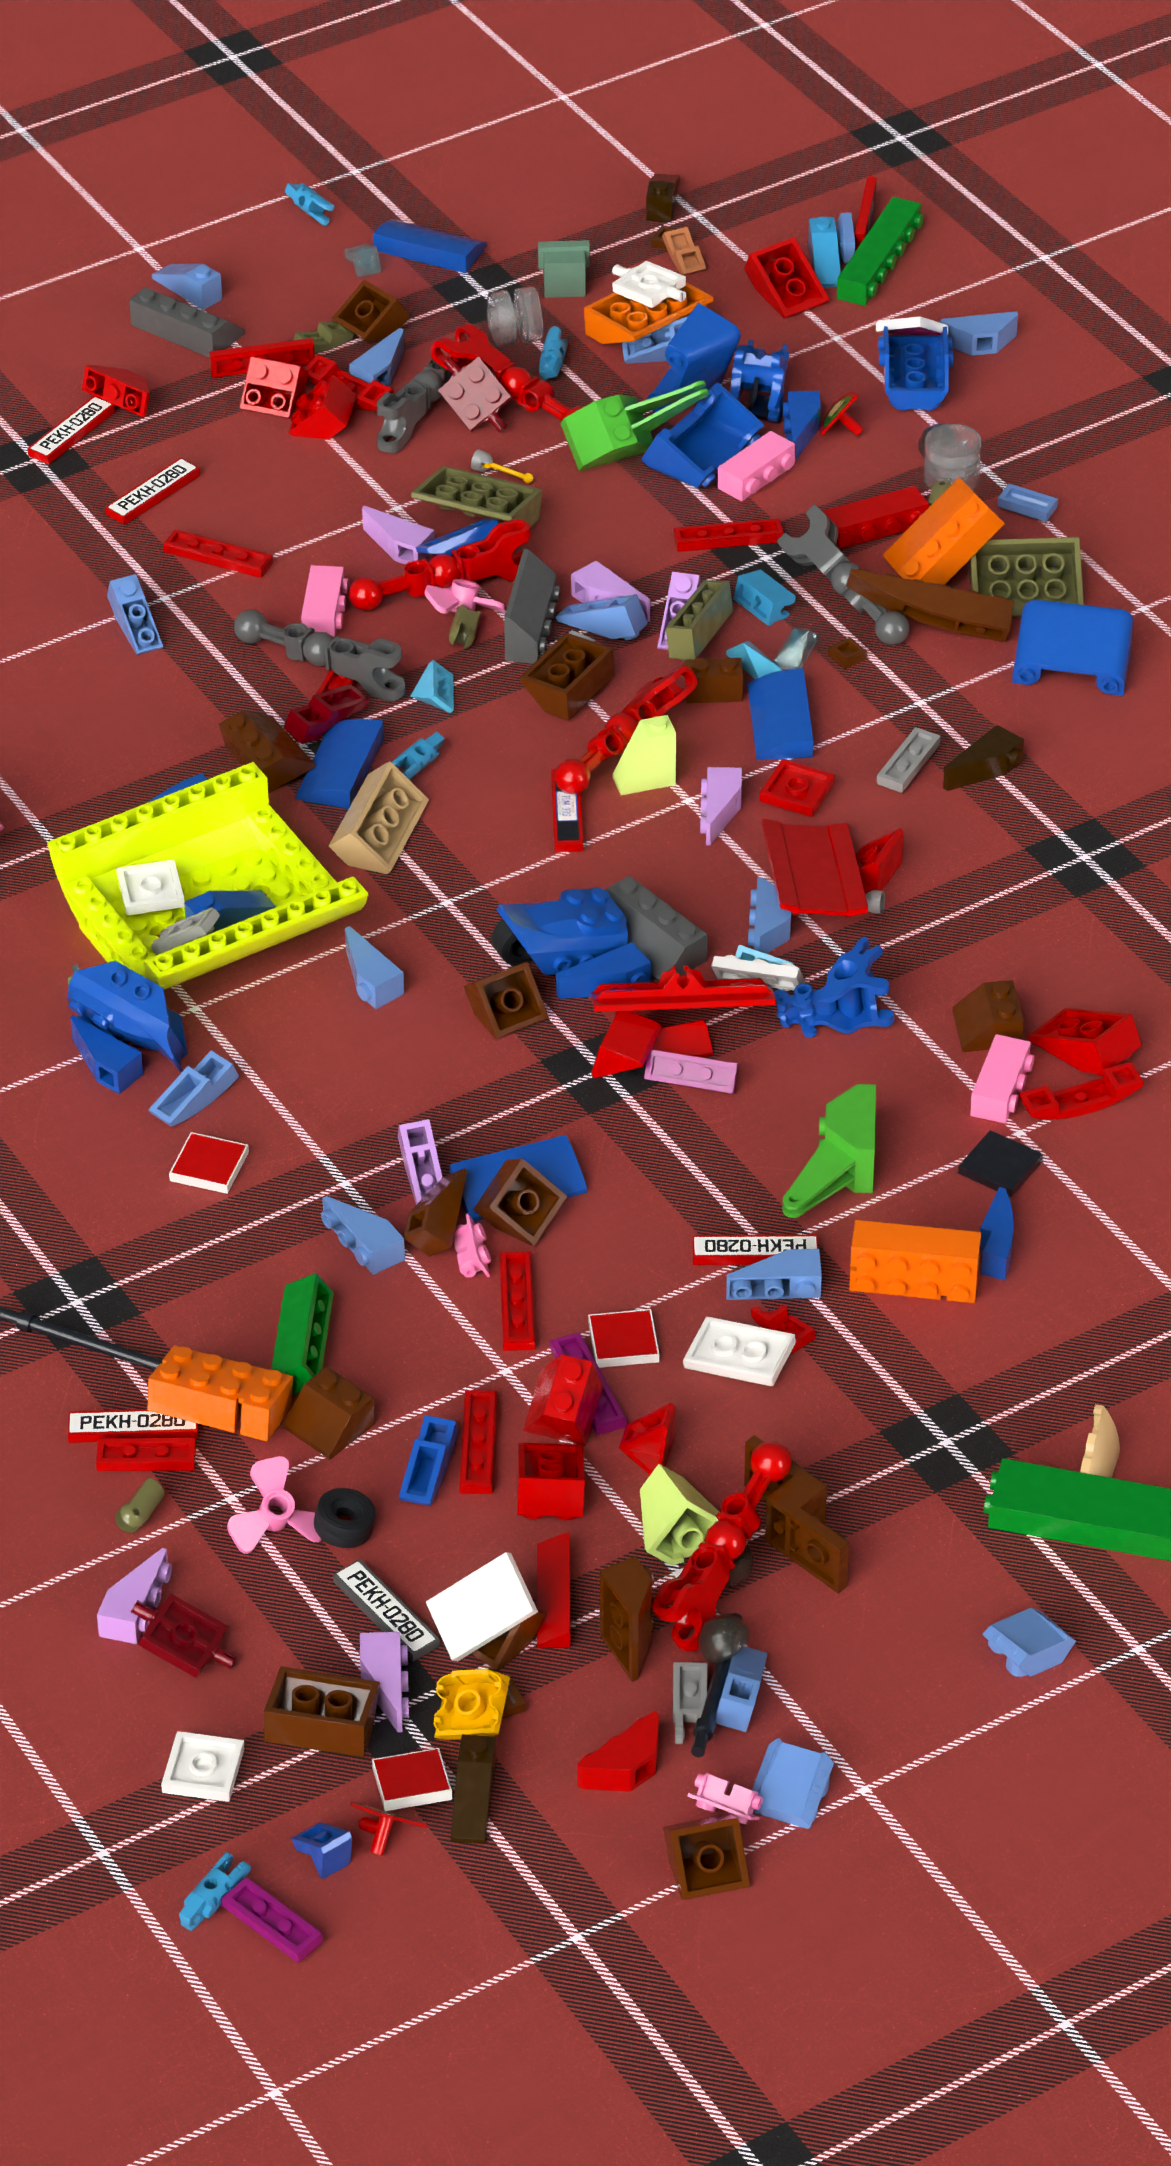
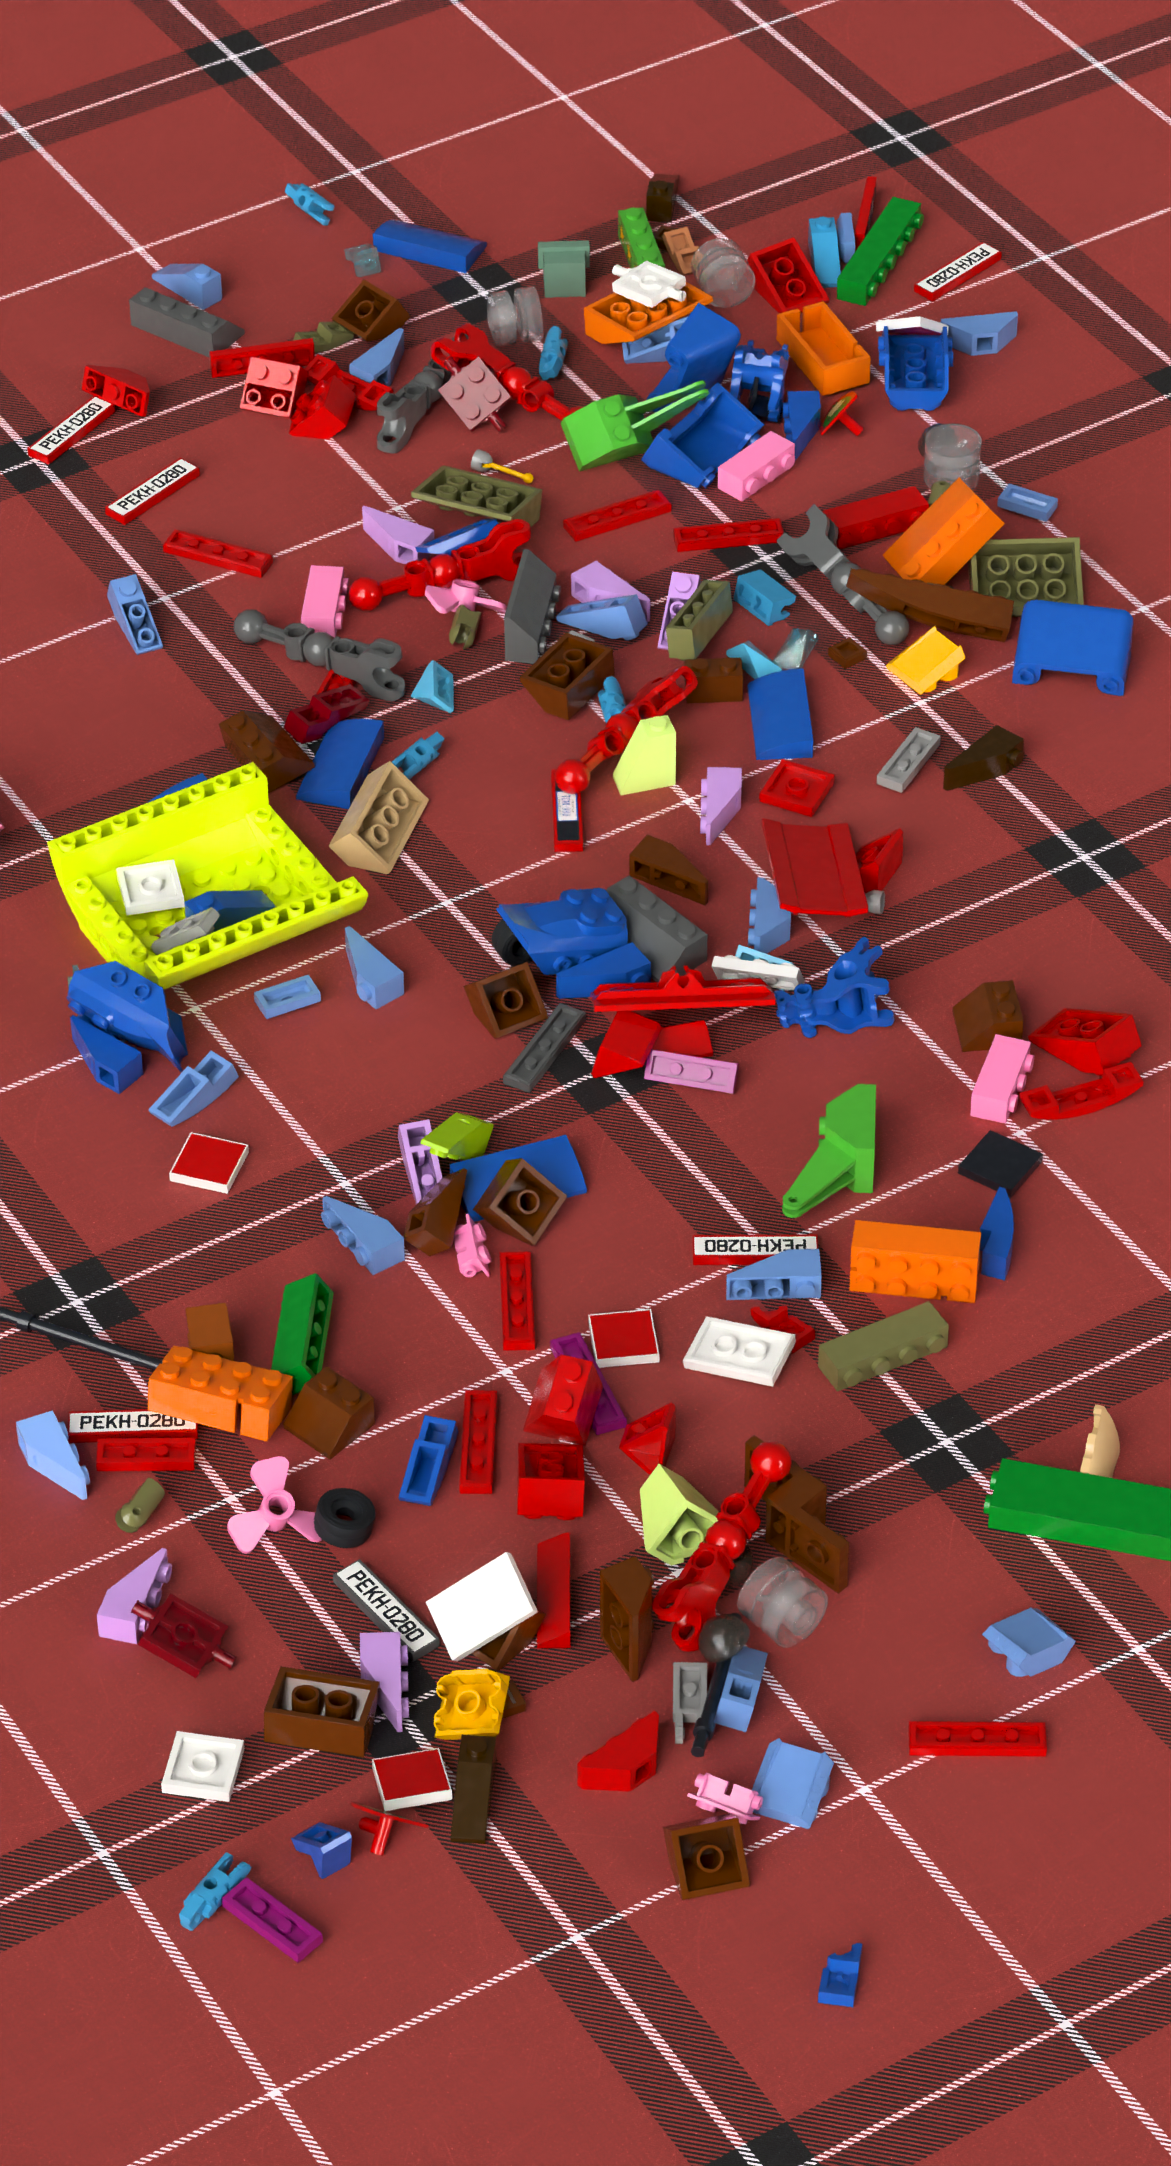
(49, 1453): none -> light blue slope
(210, 1330): none -> dark orange piece
(287, 996): none -> medium blue piece
(459, 1137): none -> lime slope
(544, 1048): none -> dark grey tile
(611, 698): none -> dark azure hinge
(617, 515): none -> red tile
(637, 238): none -> bright green brick
(667, 868): none -> reddish brown slope
(723, 272): none -> clear wheel
(782, 1602): none -> clear wheel
(823, 349): none -> orange piece
(840, 1978): none -> blue slope
(883, 1346): none -> olive brick
(927, 662): none -> yellow slope
(957, 271): none -> tile
(977, 1738): none -> red tile

